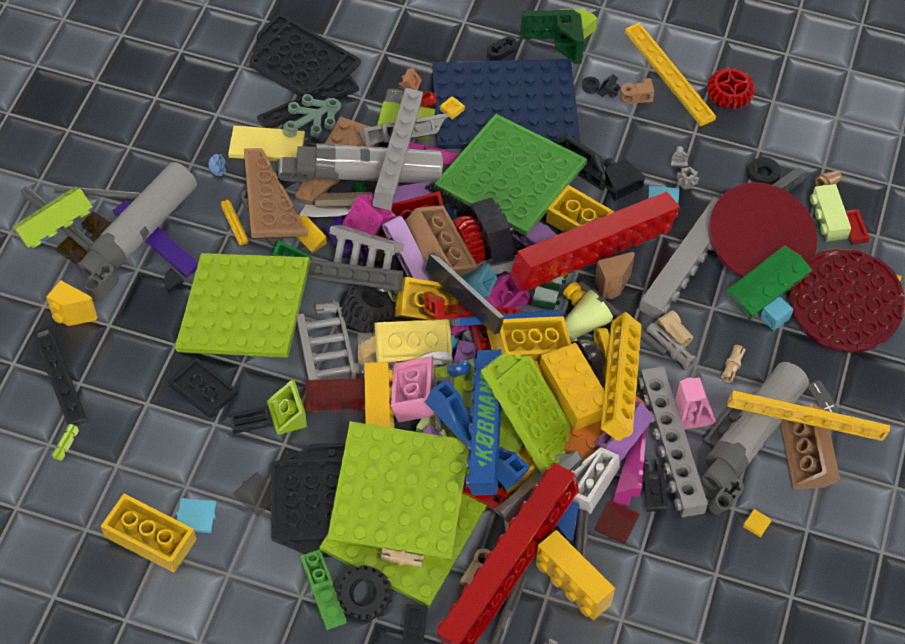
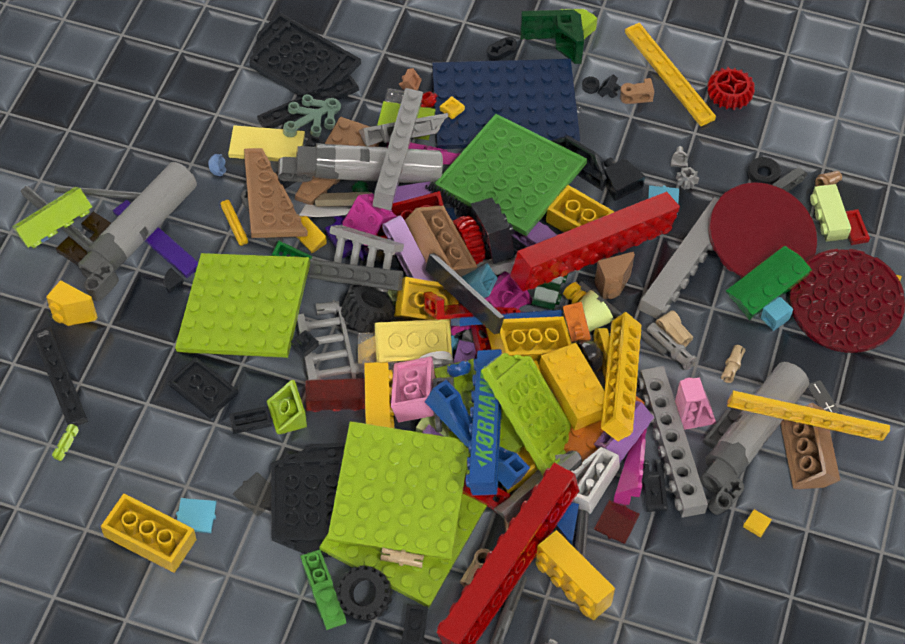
(305, 343): none -> black tile
(576, 322): none -> orange plate

